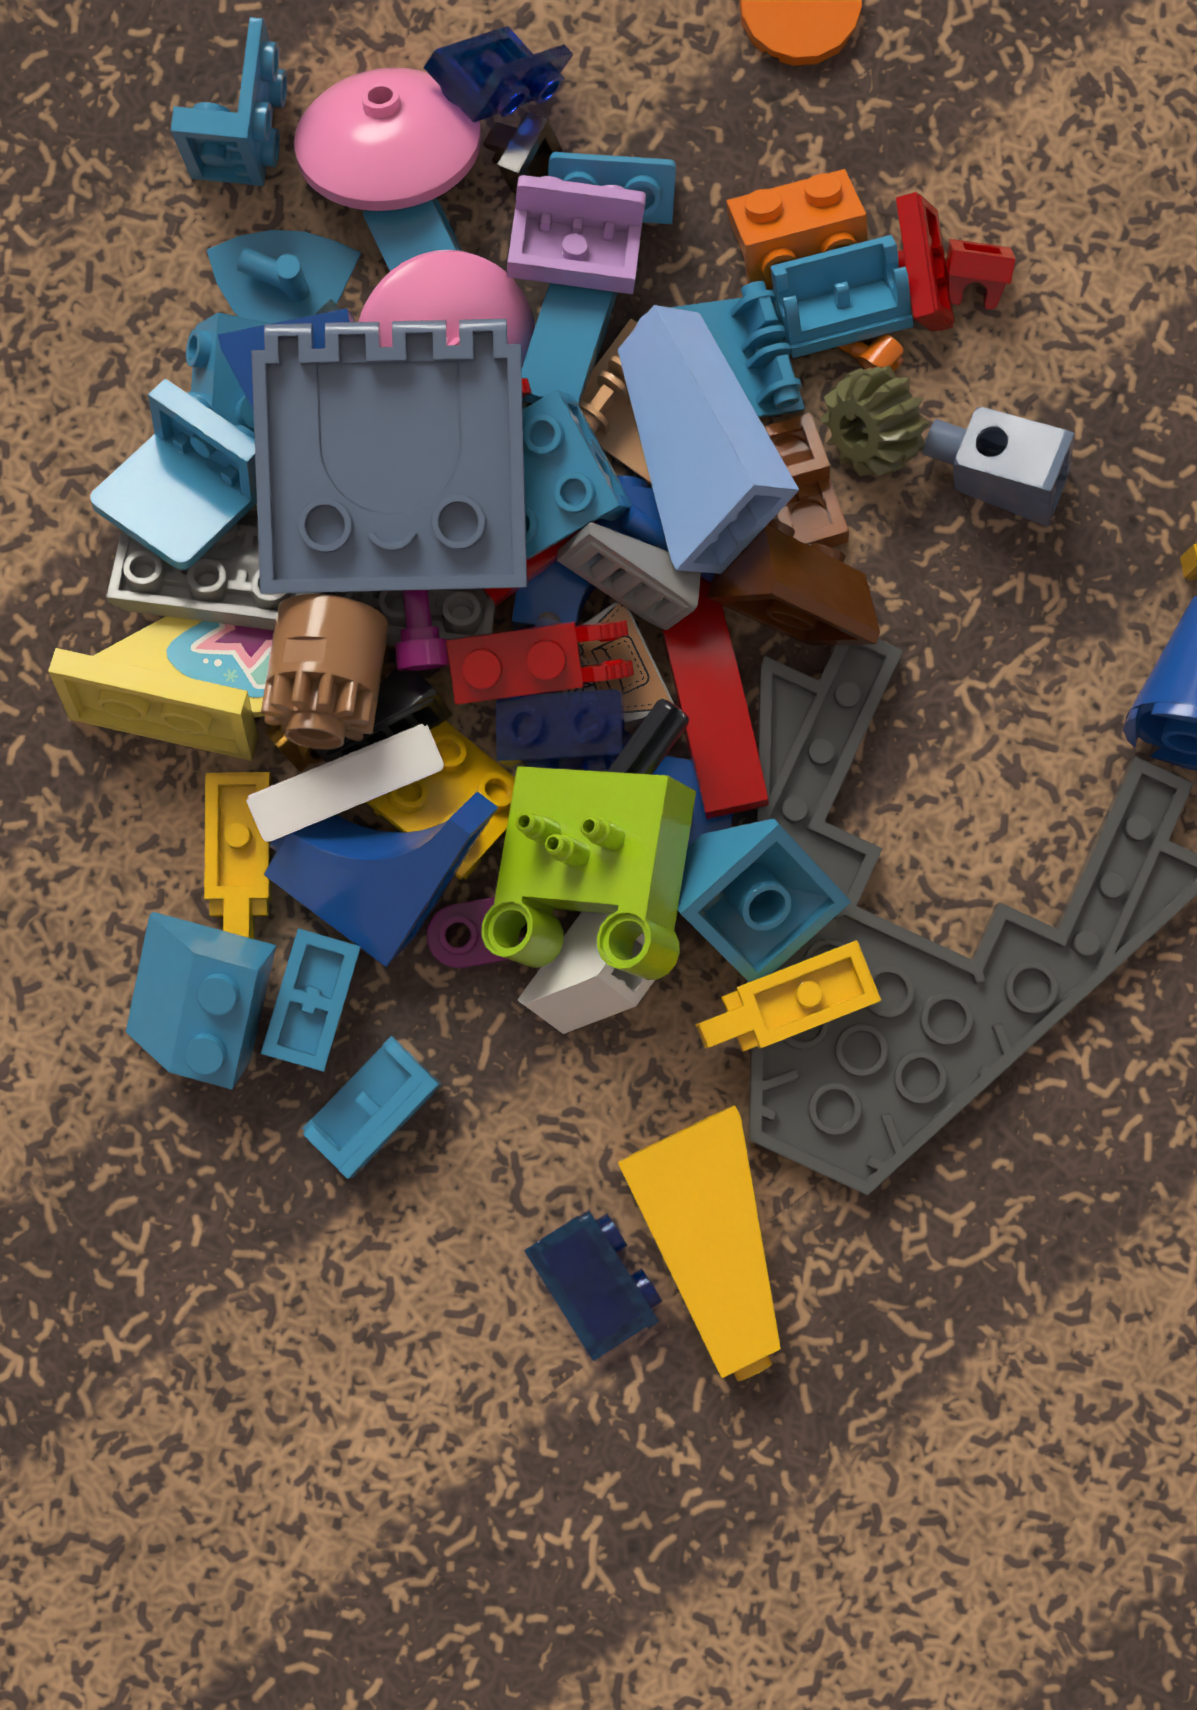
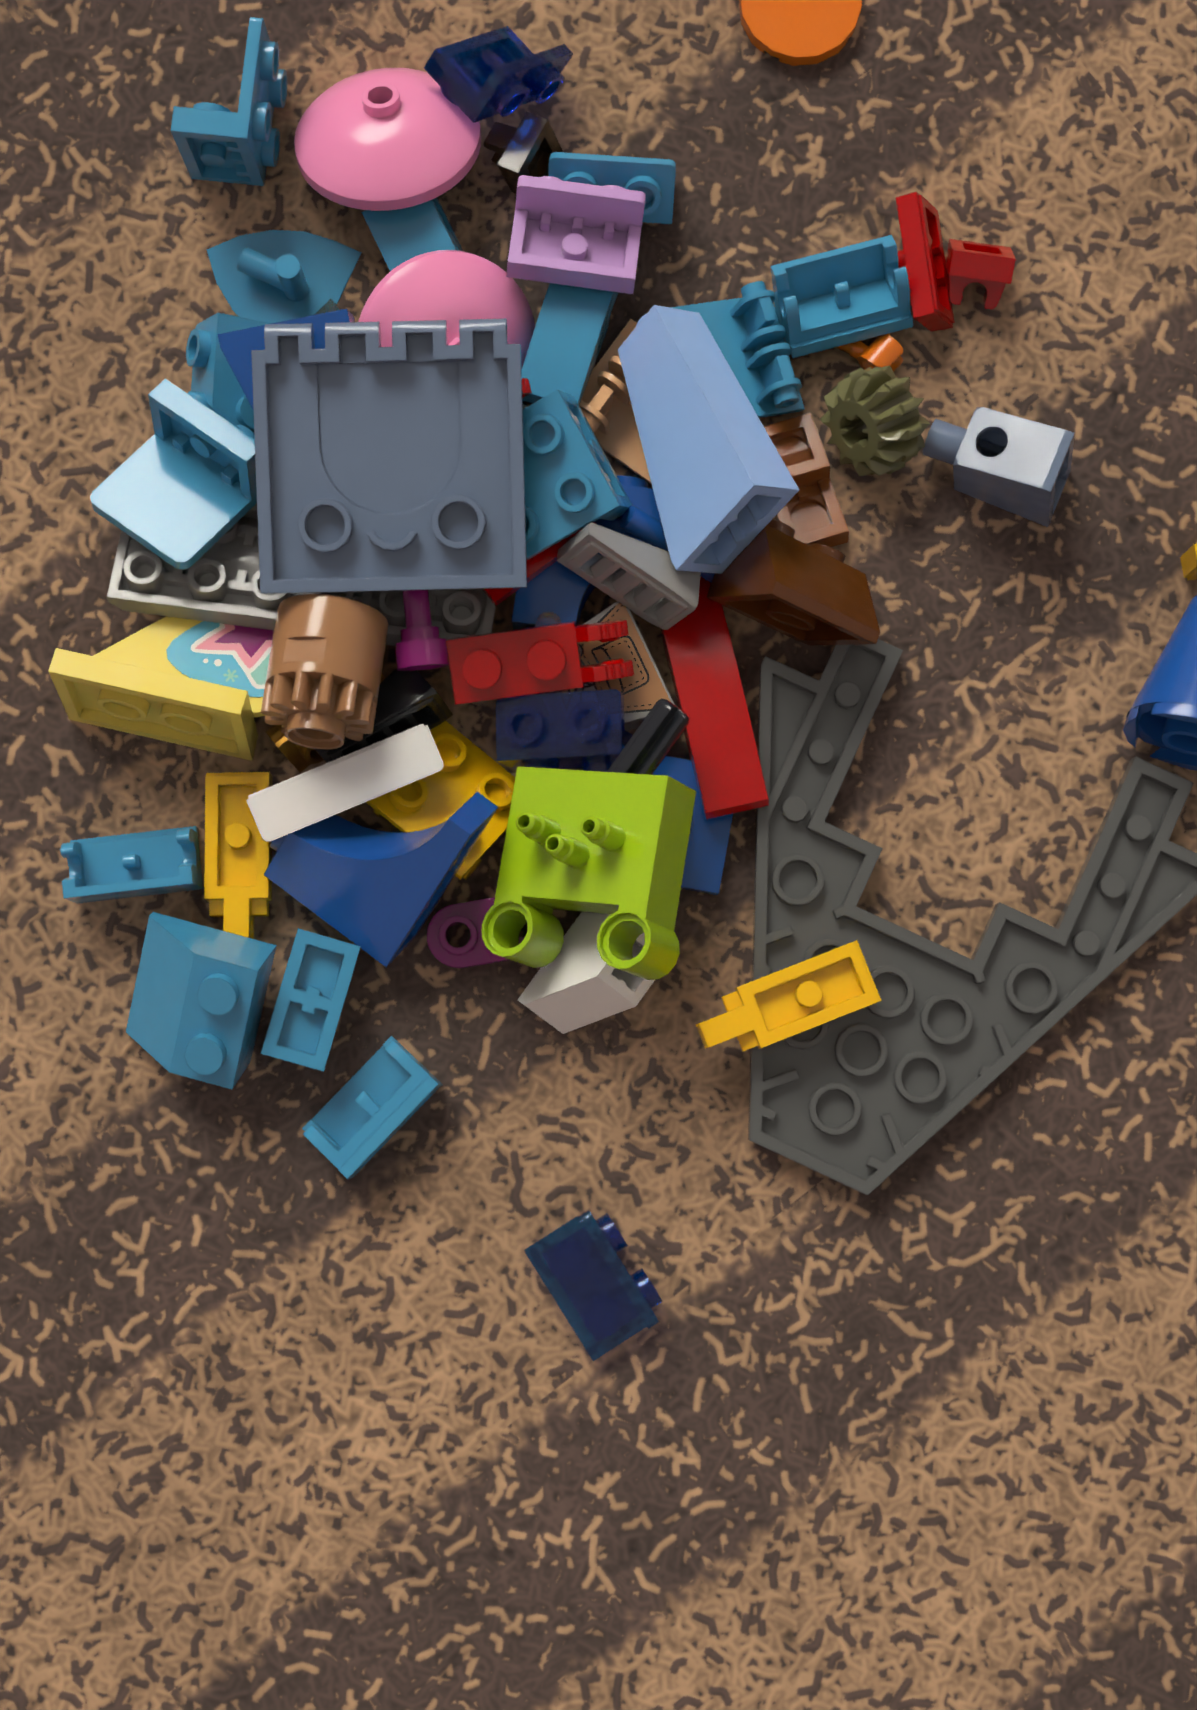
(132, 865): none -> dark azure hinge
(707, 1227): yellow slope -> none
(756, 895): dark azure slope -> none
(796, 222): orange bracket -> none

